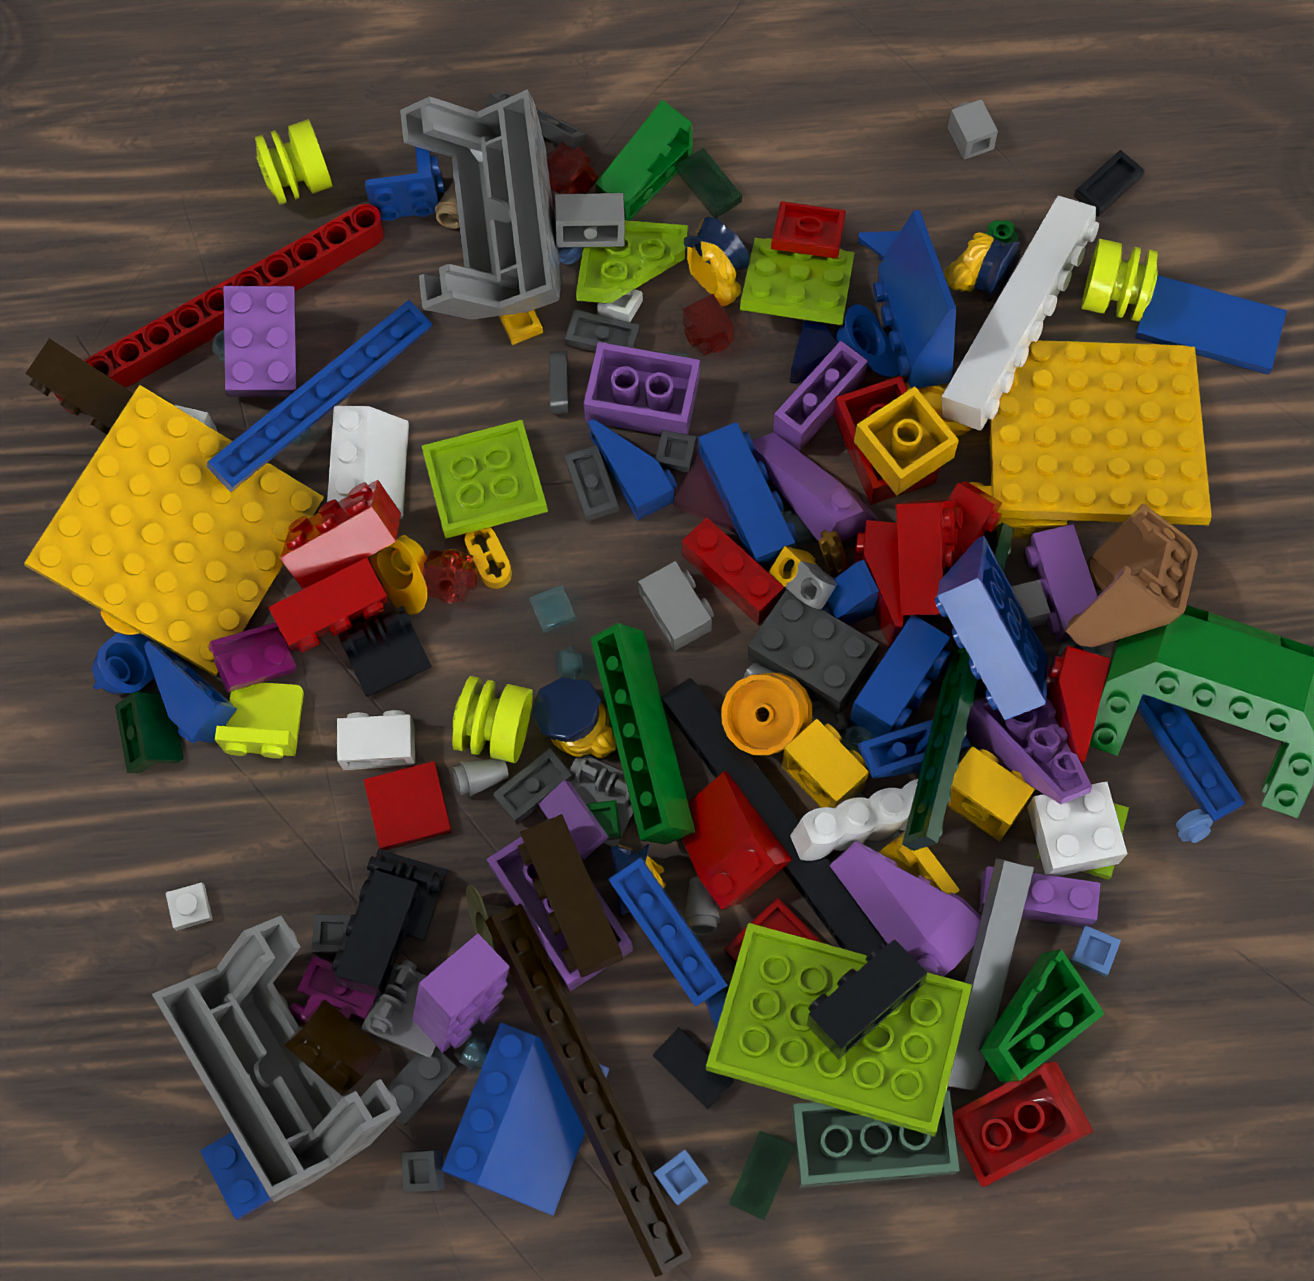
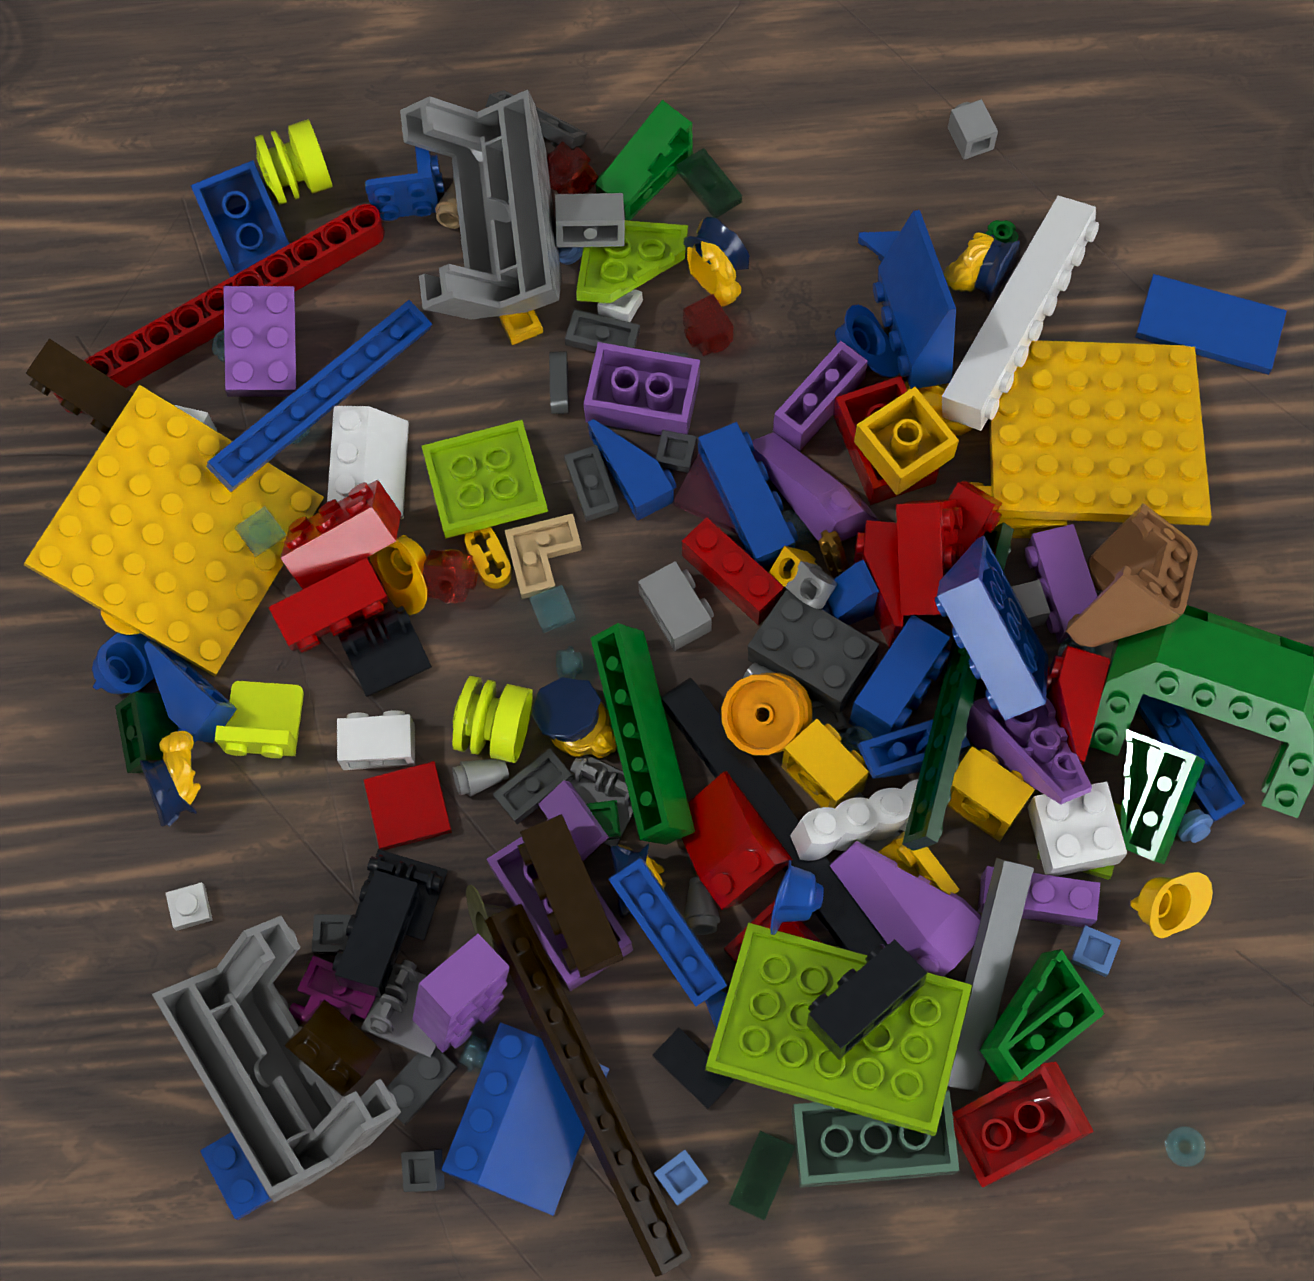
(172, 778): none -> piece
(240, 216): none -> blue slope
(252, 657): magenta plate -> none
(260, 531): none -> clear light blue plate
(534, 545): none -> tan plate
(796, 897): none -> blue piece
(797, 284): lime plate -> none
(808, 229): red tile -> none
(812, 348): clear blue slope -> none
(1109, 182): black tile -> none
(1120, 280): neon yellow wheel -> none
(1155, 794): none -> green wedge
(1173, 903): none -> yellow piece
(1196, 1142): none -> clear light blue plate

